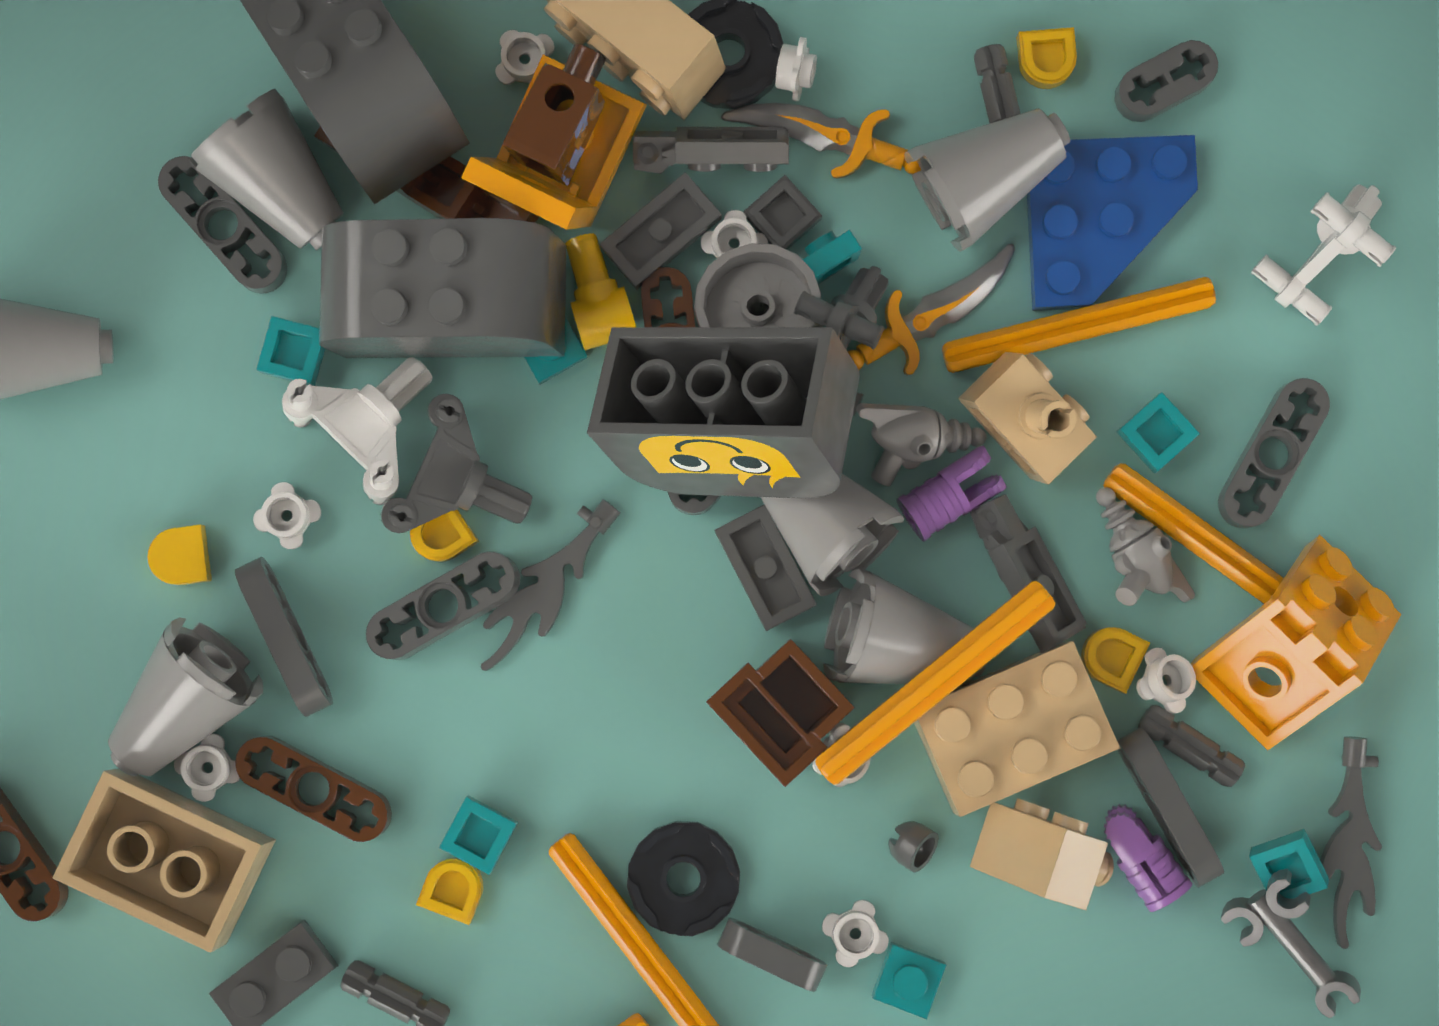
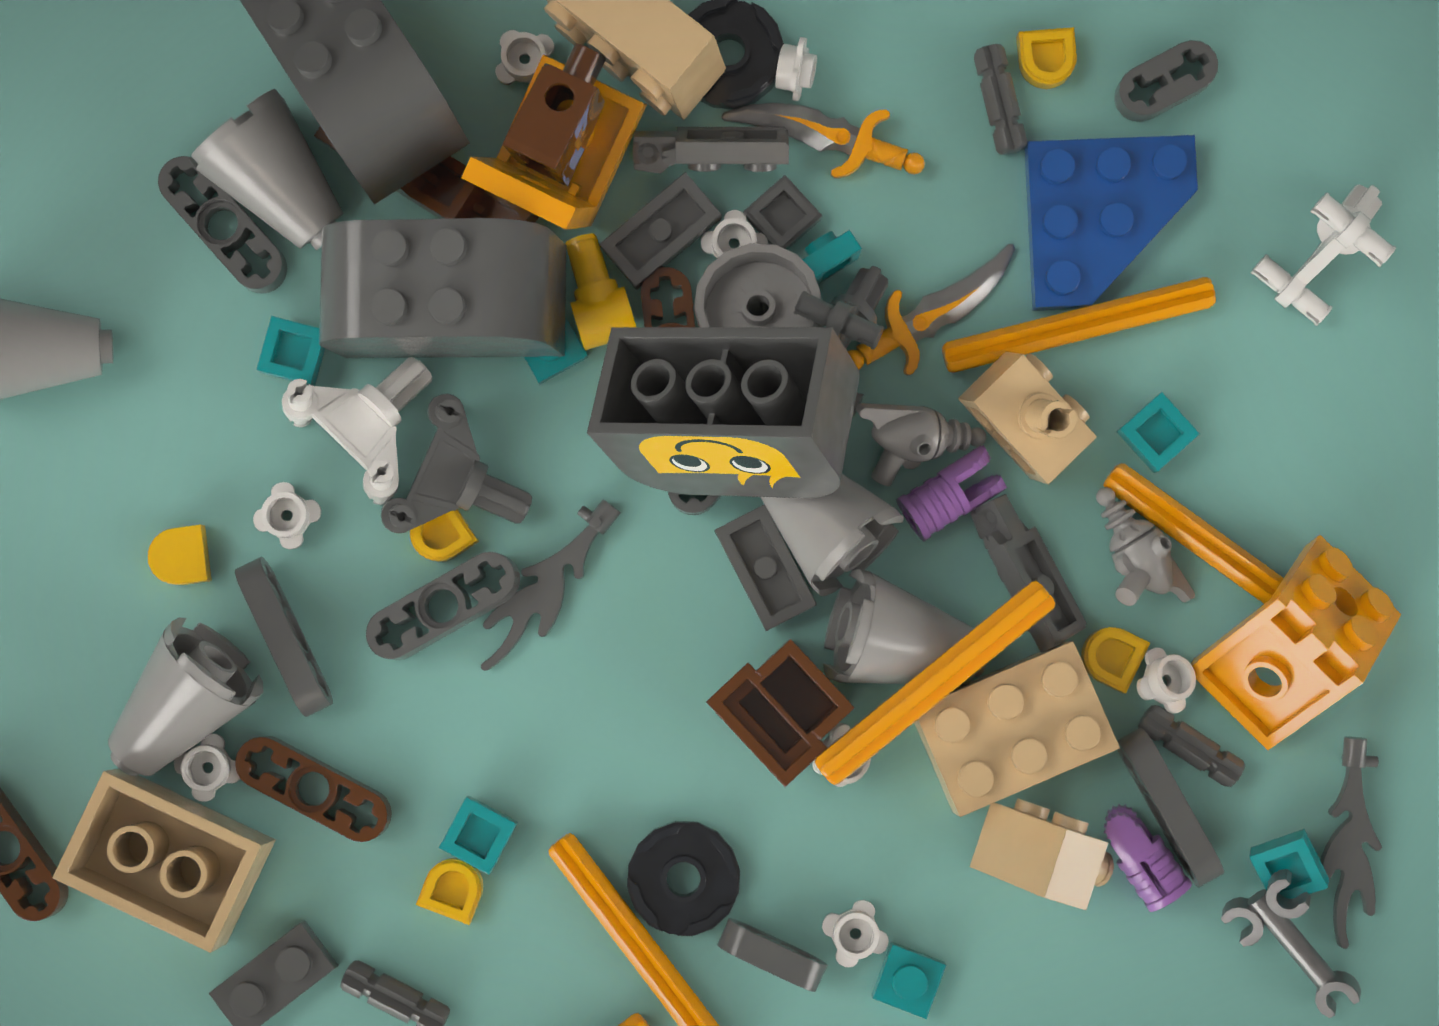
(914, 845): dark grey hinge -> none
(986, 170): light grey cone -> none
(1279, 410): dark grey beam -> none

